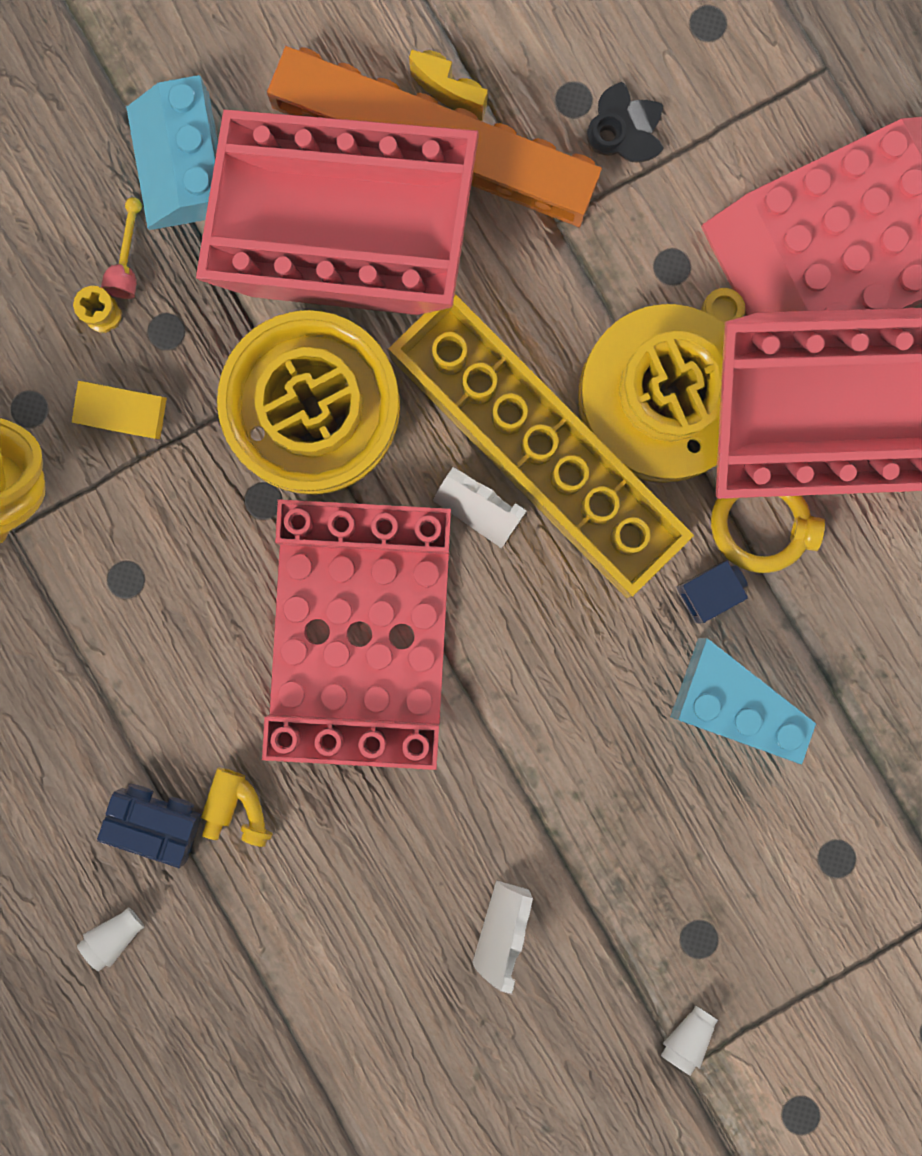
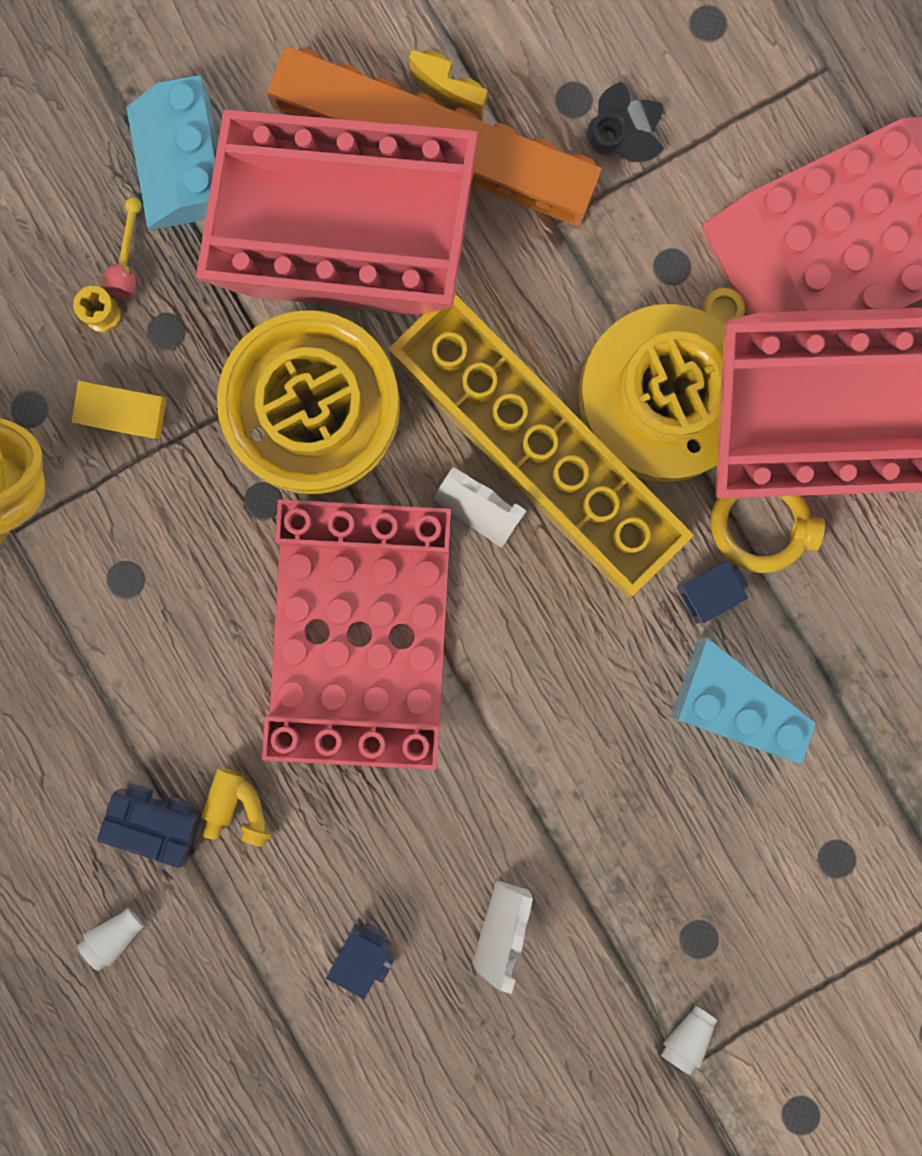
(361, 960): none -> dark blue brick

